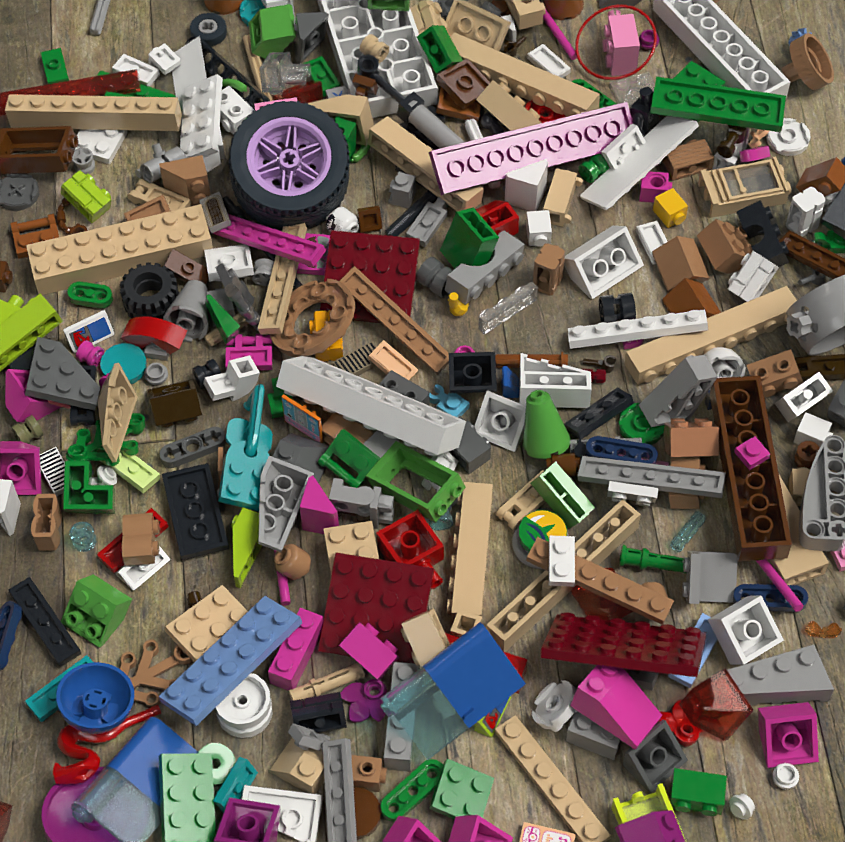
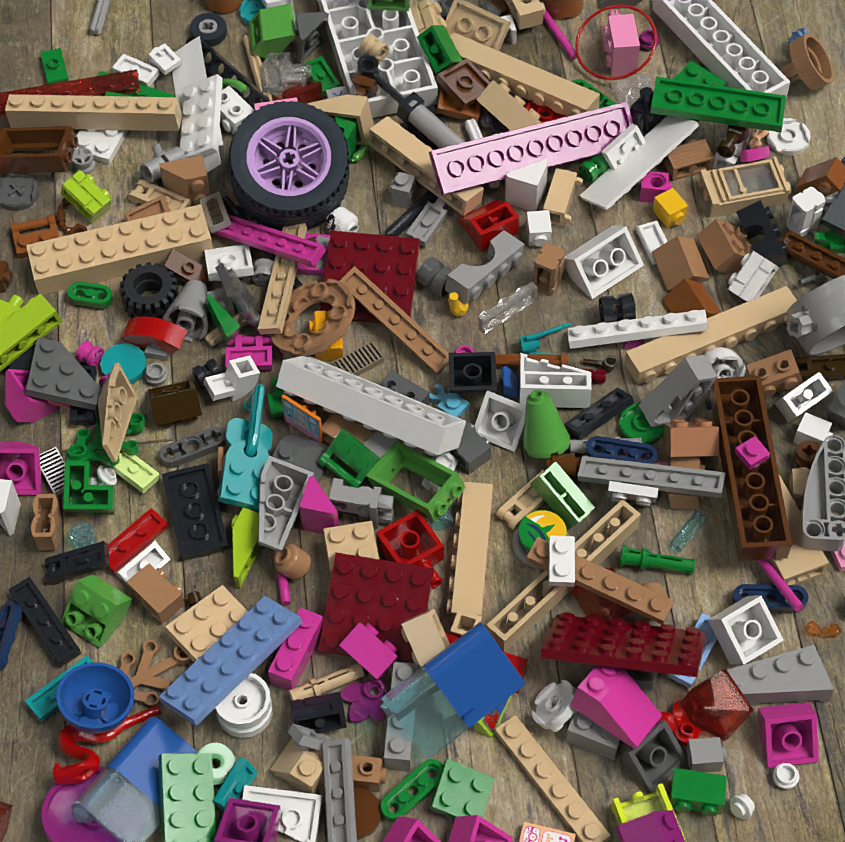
(27, 430): olive wheel -> none
(77, 562): none -> black plate
(94, 329): slope -> none
(139, 539): medium nougat brick -> none
(156, 593): none -> medium nougat brick
(369, 218): reddish brown tile -> none
(389, 359): light nougat tile -> none
(469, 240): green brick -> none
(514, 45): dark brown hand -> none
(531, 343): none -> teal plant
(548, 61): white tile -> none
(579, 448): black piece -> none
(705, 754): none -> light grey brick
(709, 576): light grey bracket -> none

